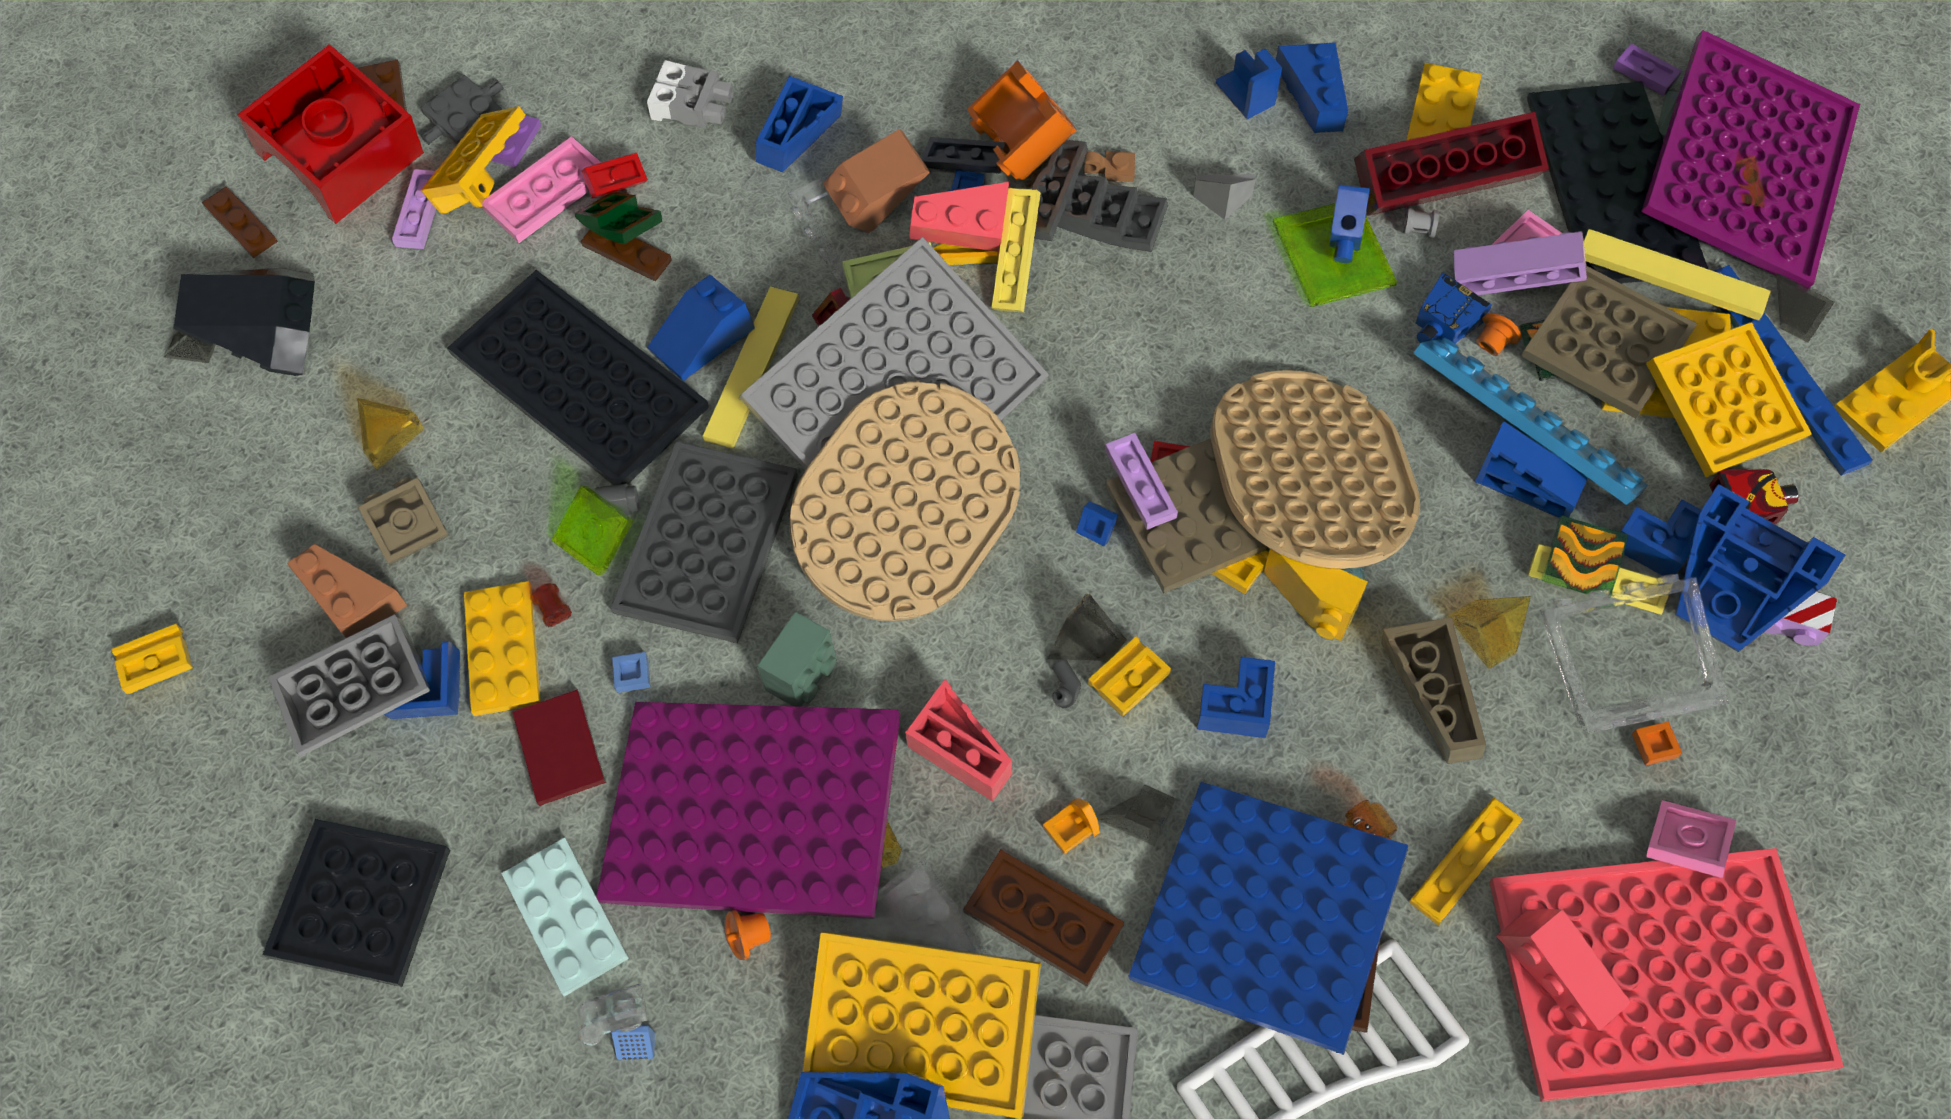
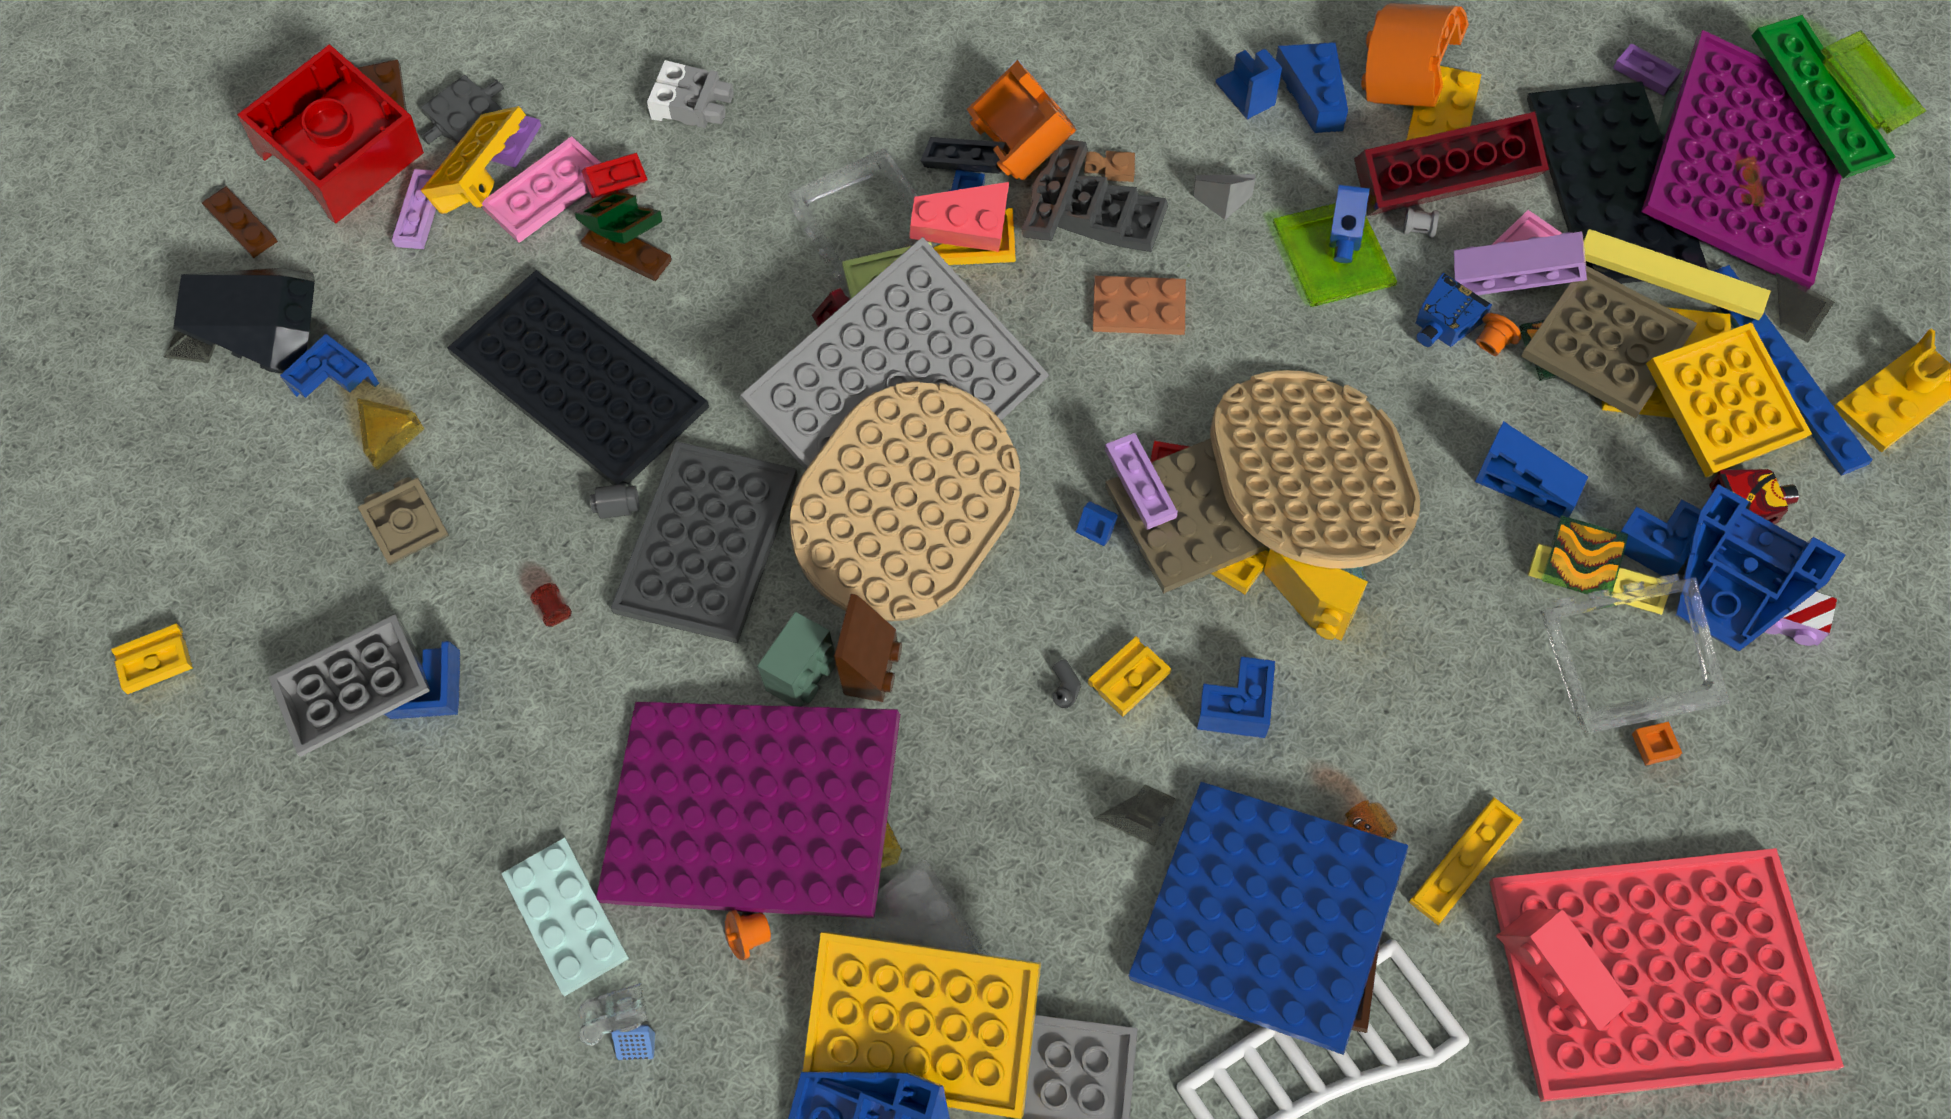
(327, 360): none -> blue panel
(344, 591): nougat wedge -> none
(357, 902): black plate -> none
(501, 648): yellow plate -> none
(558, 747): dark red tile -> none
(592, 530): clear neon green tile -> none
(631, 672): medium blue plate -> none
(701, 327): blue slope -> none
(750, 366): light yellow tile -> none
(796, 123): blue wedge -> none
(866, 652): none -> reddish brown slope
(876, 181): nougat slope -> none
(959, 744): coral wedge -> none
(1016, 250): light yellow plate -> none
(1043, 917): reddish brown plate -> none
(1072, 825): light orange tile -> none
(1087, 634): clear smoke slope -> none
(1139, 305): none -> nougat plate
(1408, 52): none -> orange cylinder
(1438, 684): dark tan wedge -> none
(1492, 626): clear yellow slope -> none
(1539, 425): dark azure plate -> none
(1691, 838): bright pink plate -> none
(1831, 114): none -> green plate
(1871, 82): none -> clear neon green piece

